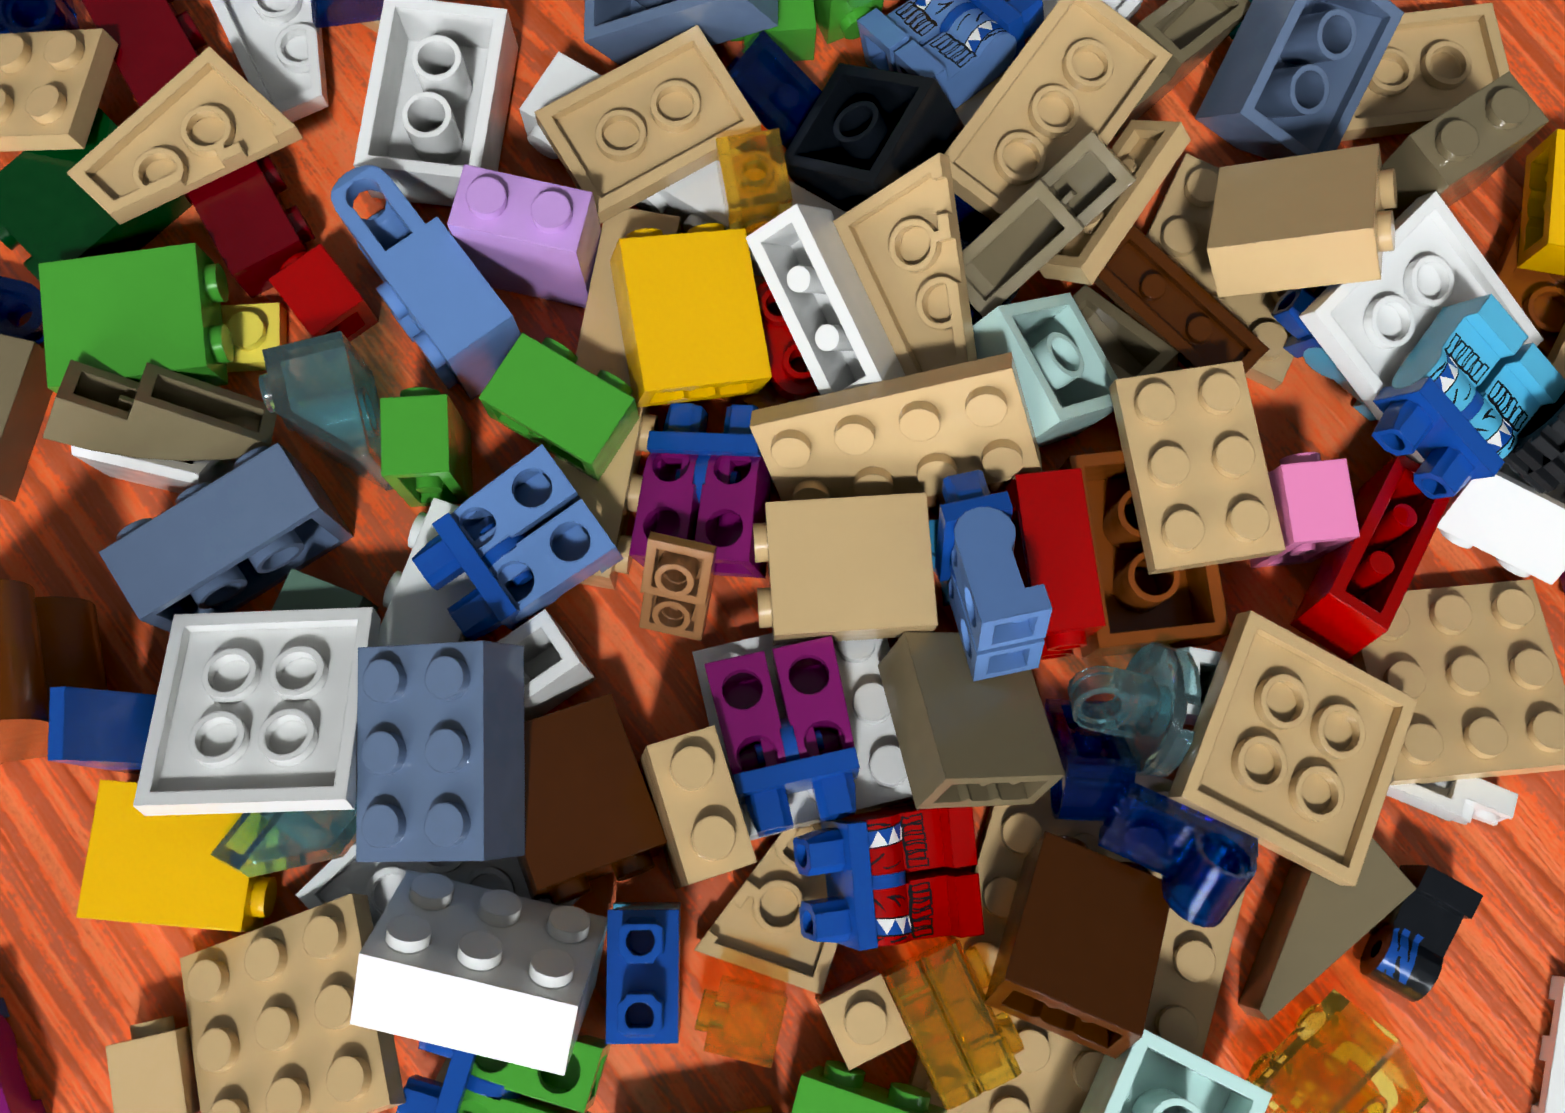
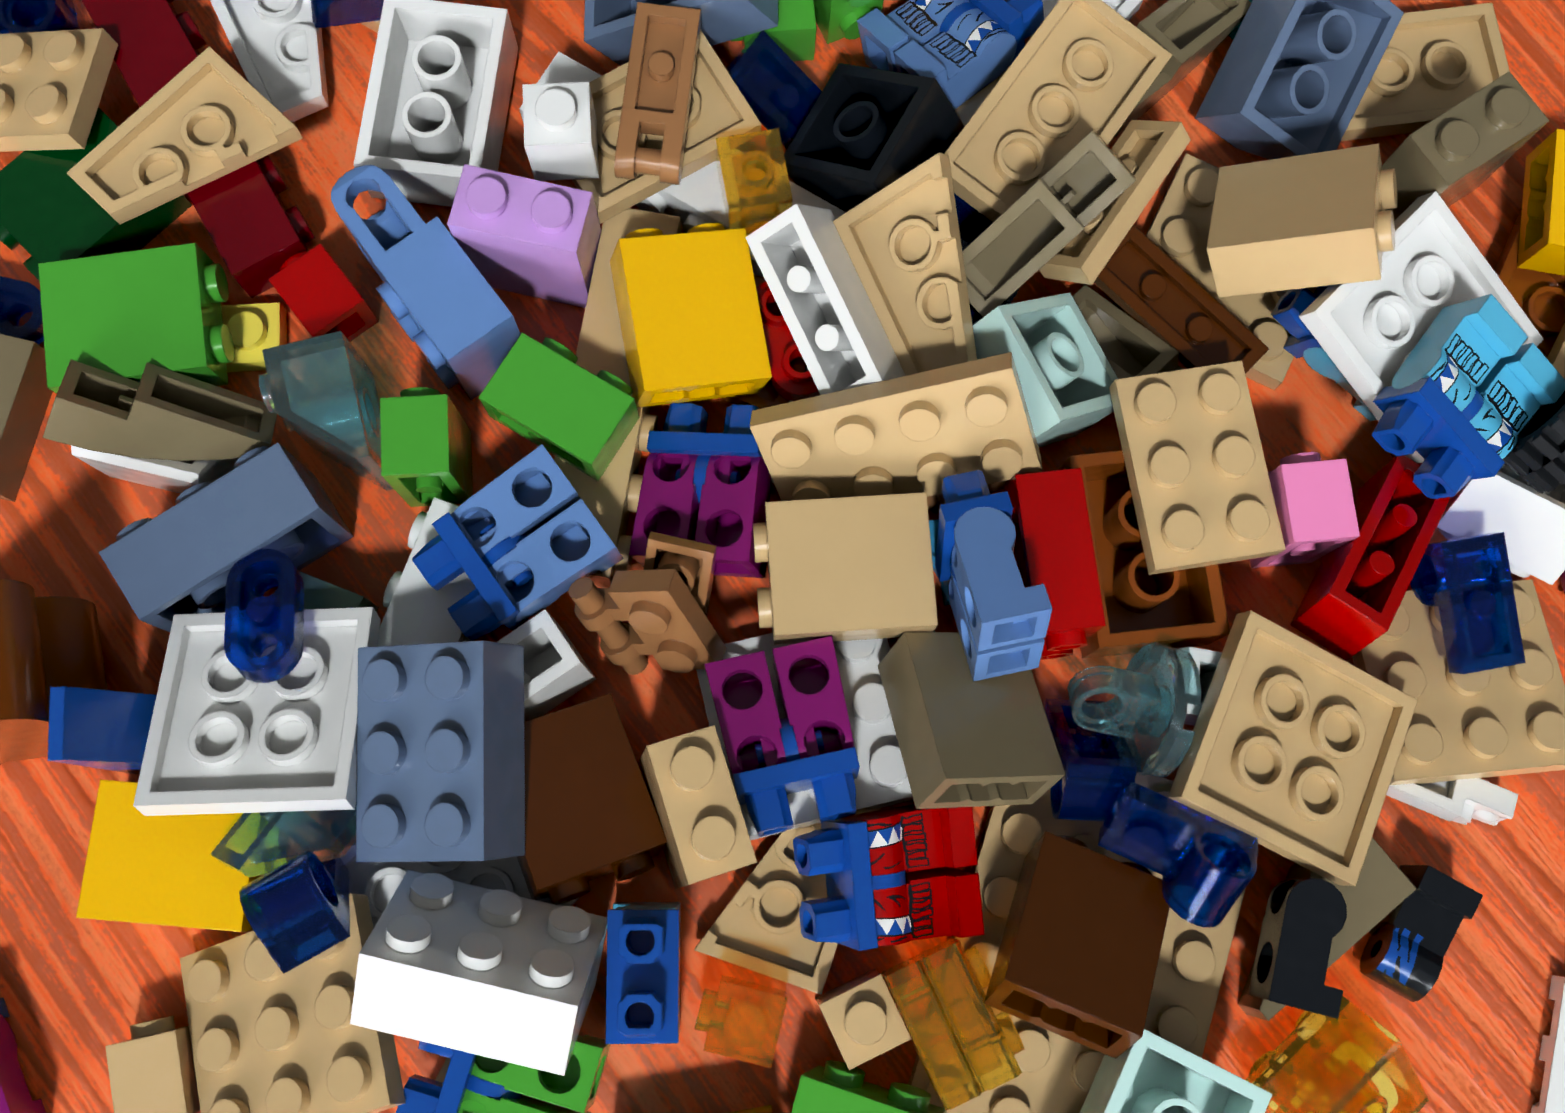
(262, 621): none -> clear blue plate
(299, 908): none -> clear blue plate
(560, 131): none -> white brick
(658, 91): none -> medium nougat plate
(660, 617): none -> medium nougat plate
(1296, 946): none -> black leg
(1475, 601): none -> clear blue plate

